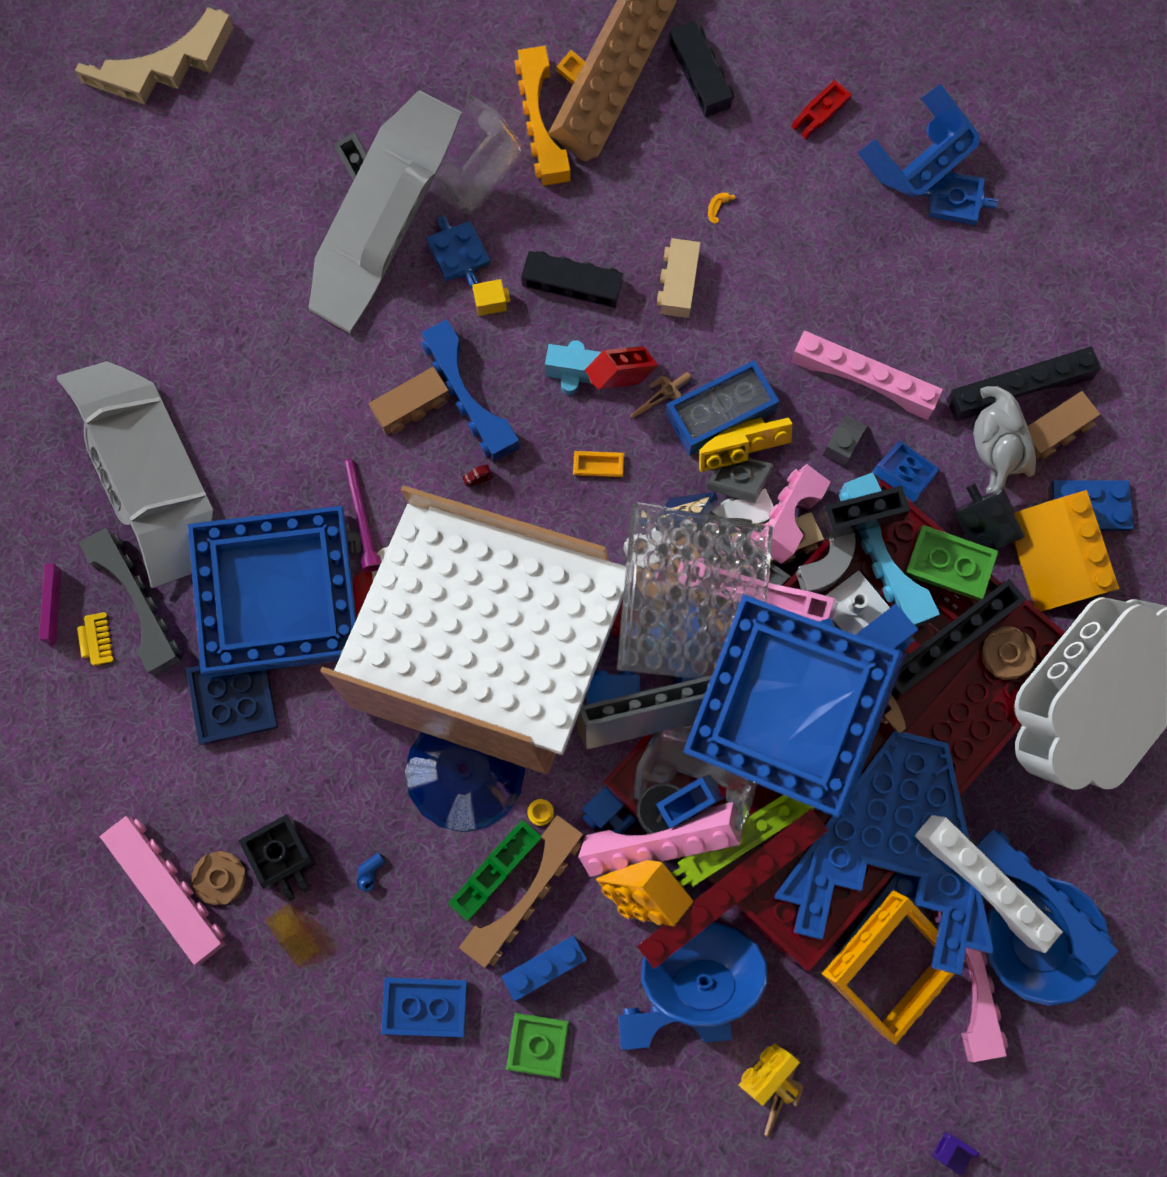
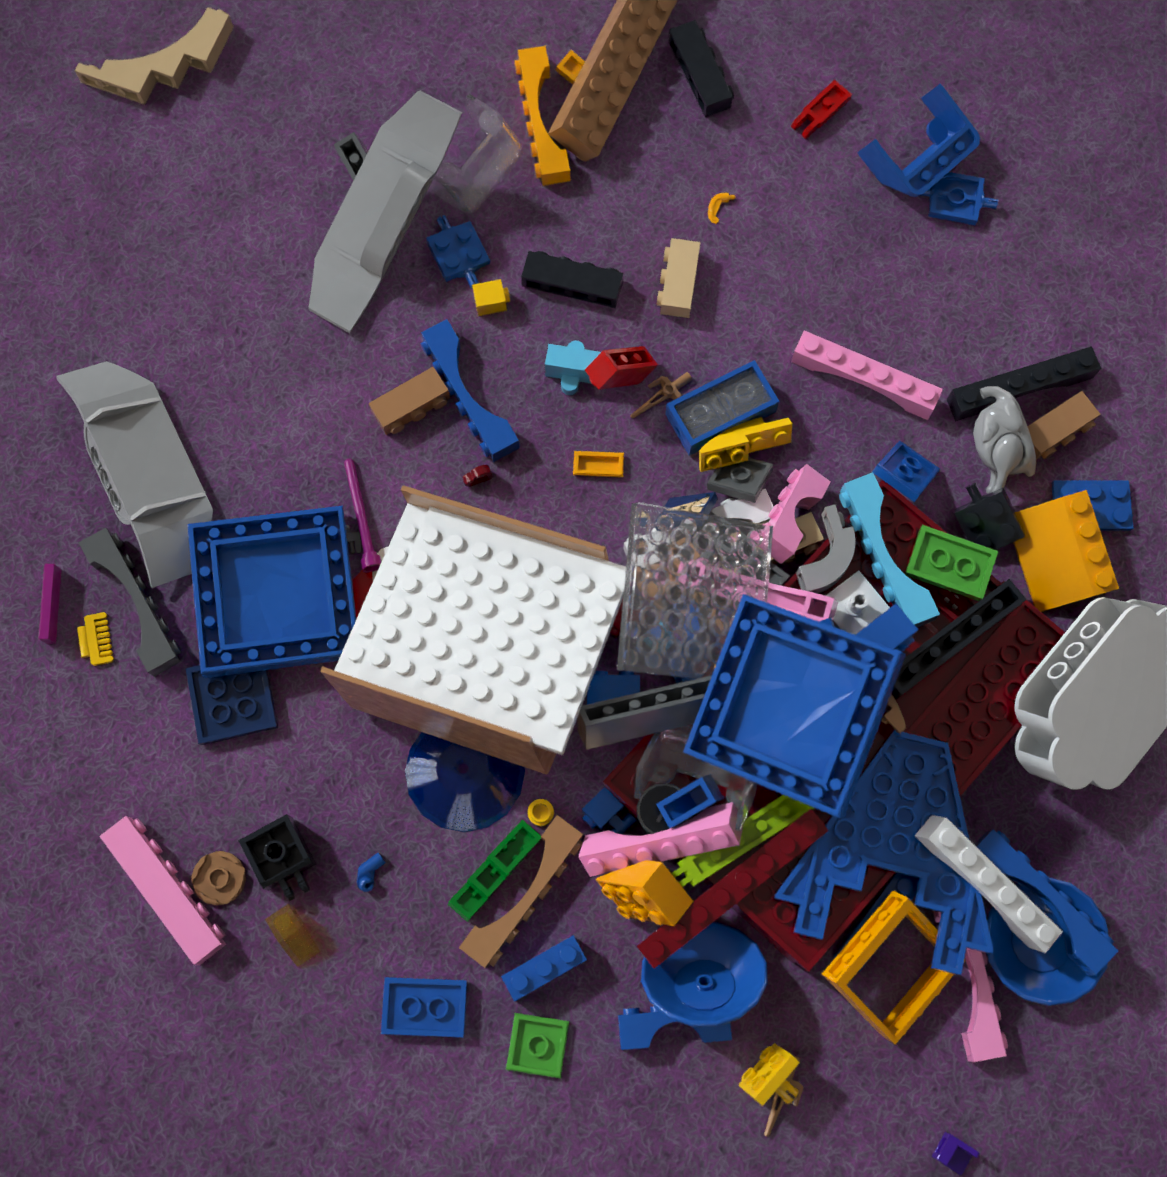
(844, 440): dark grey slope -> none
(864, 512): black brick -> none
(1008, 653): medium nougat tile -> none

